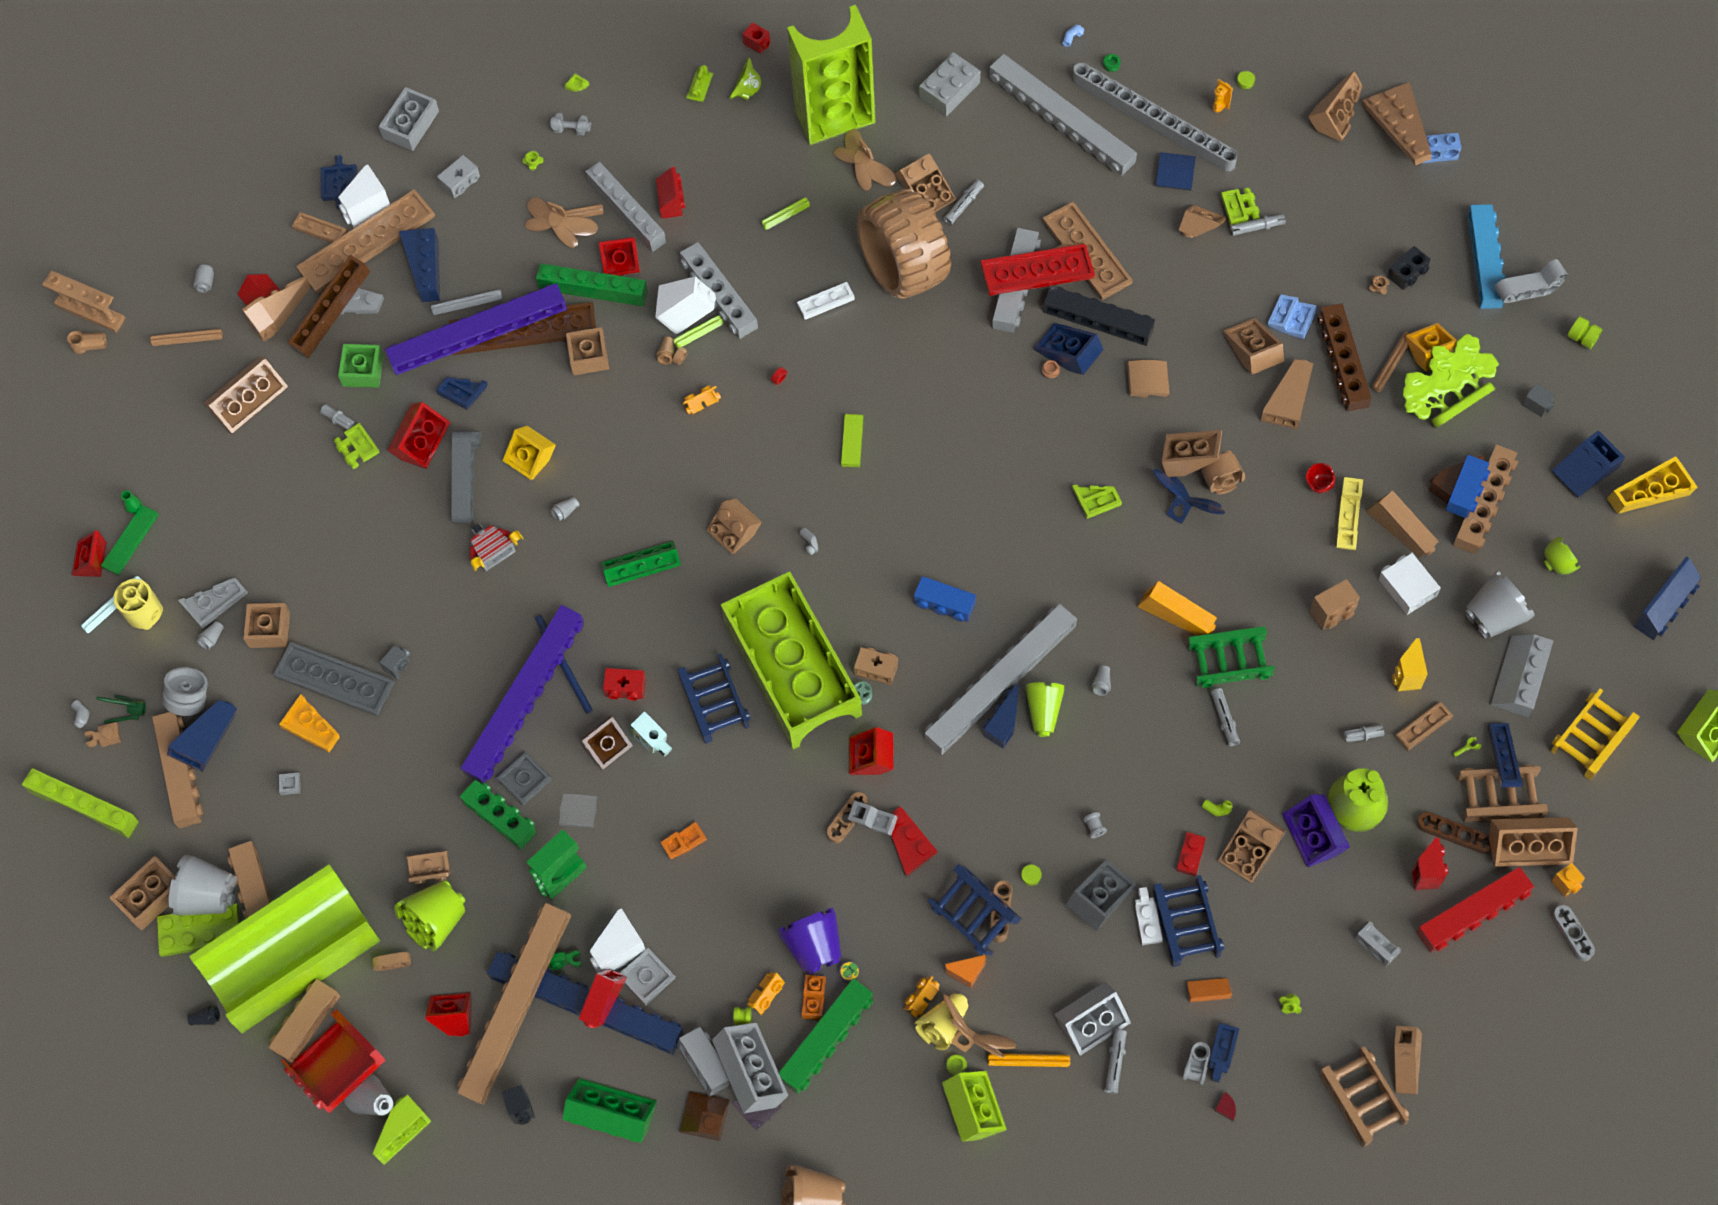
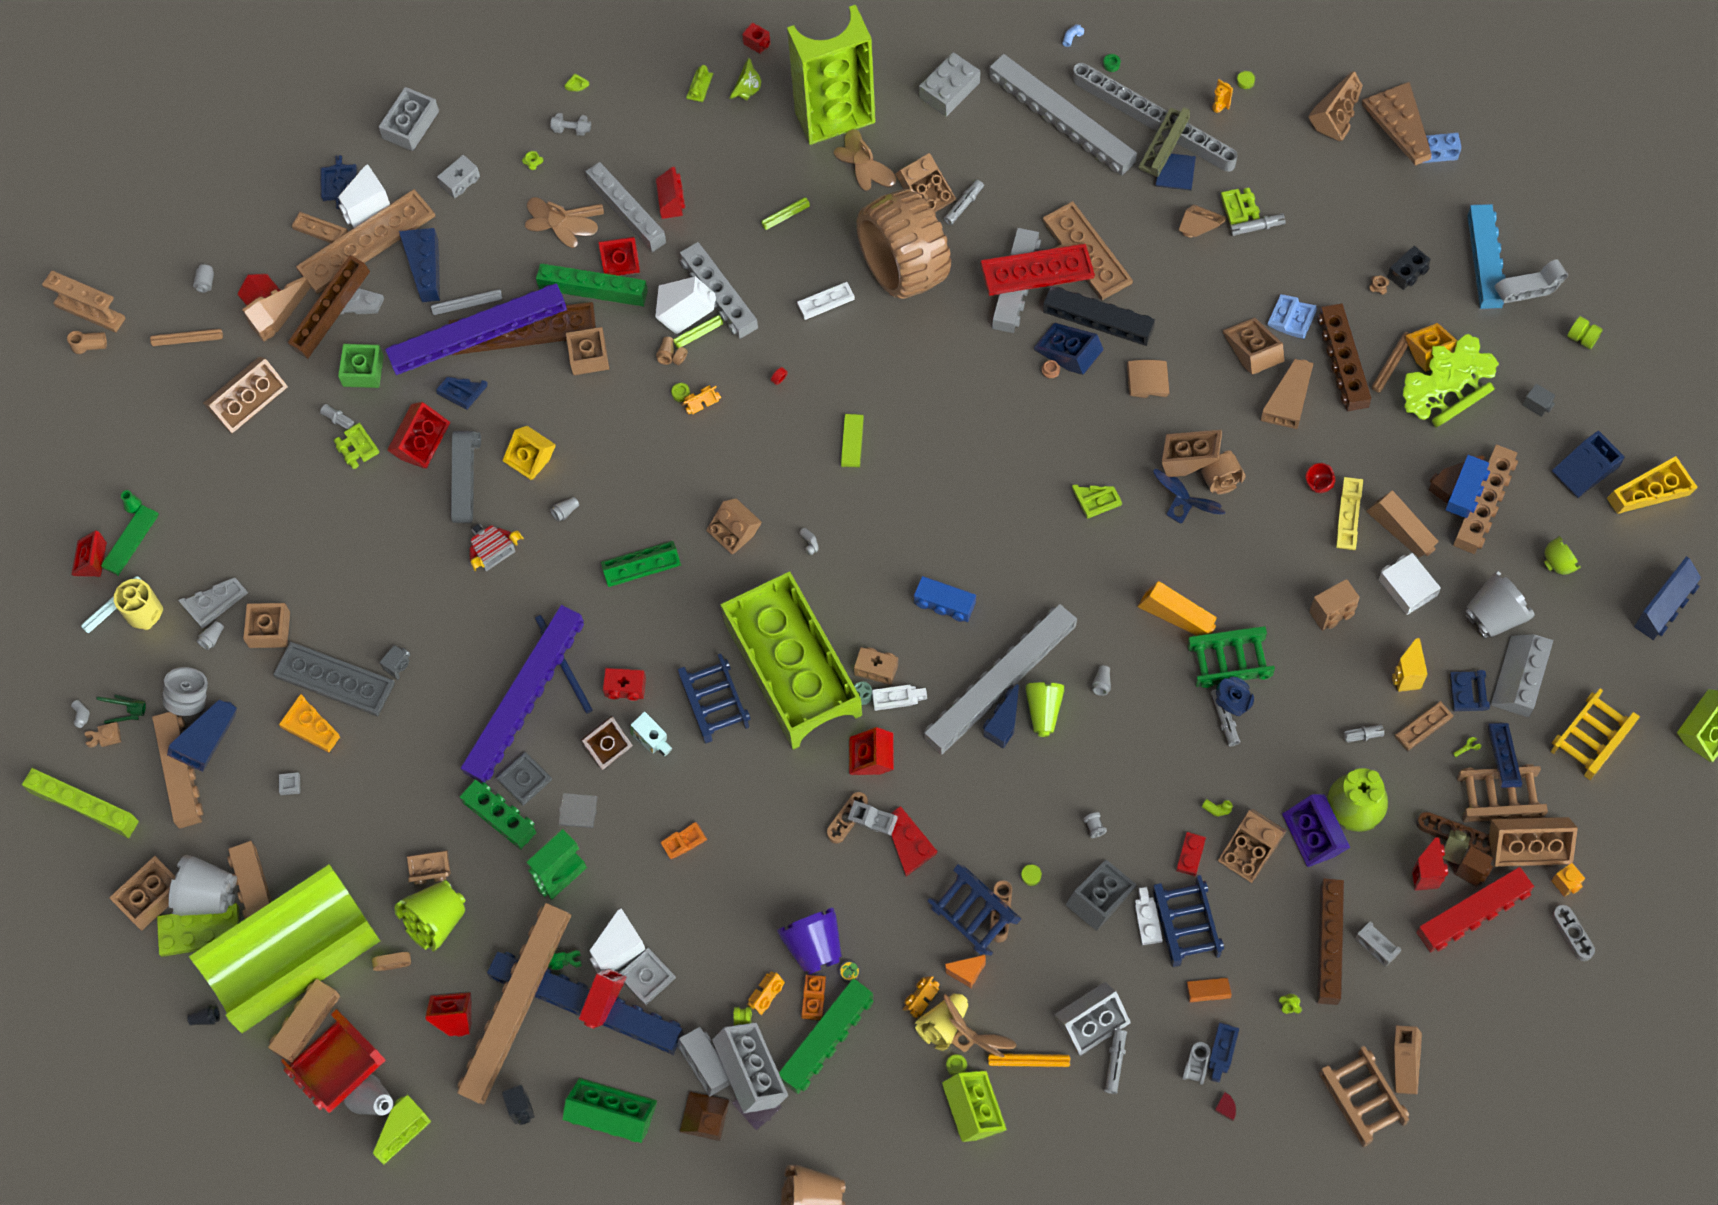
(680, 391): none -> lime tile
(897, 697): none -> white hinge
(1168, 143): none -> olive fence
(1228, 702): none -> dark blue plate
(1330, 941): none -> reddish brown brick
(1456, 846): none -> olive brick
(1463, 694): none -> dark blue plate
(1475, 867): none -> reddish brown brick

